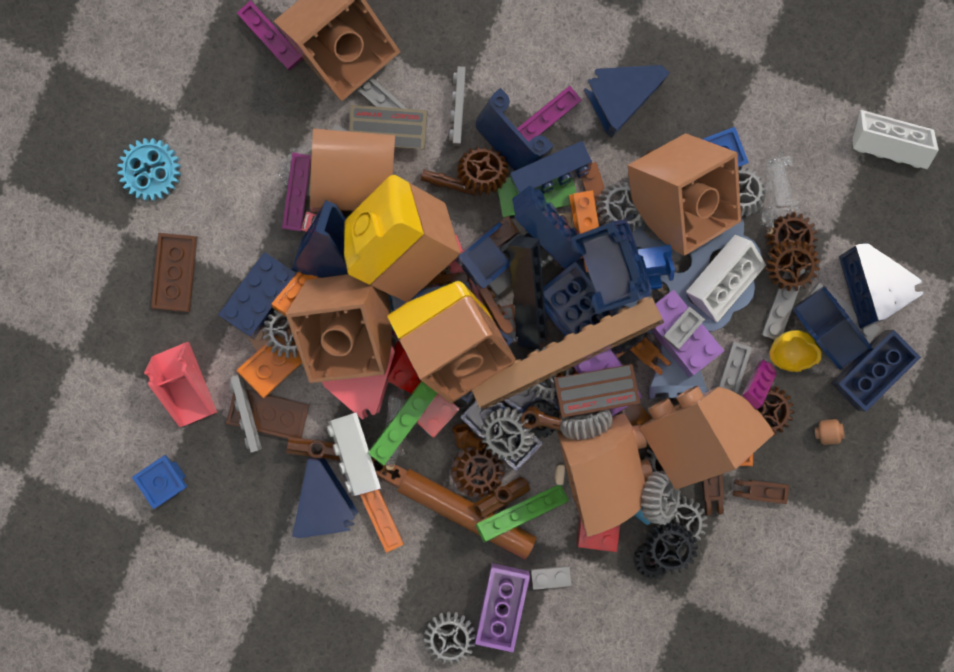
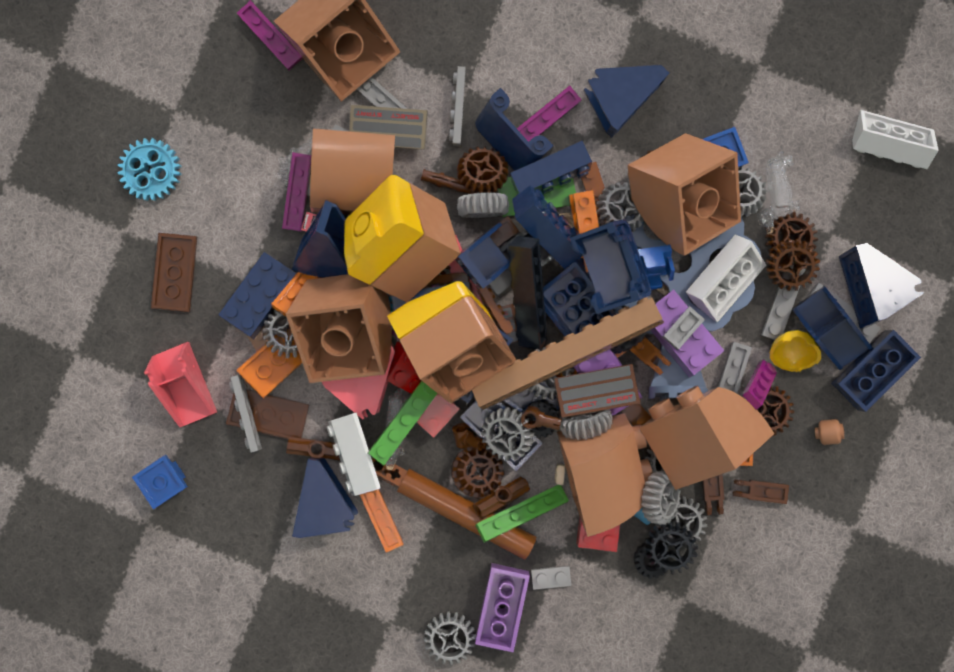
(482, 205): none -> light grey gear

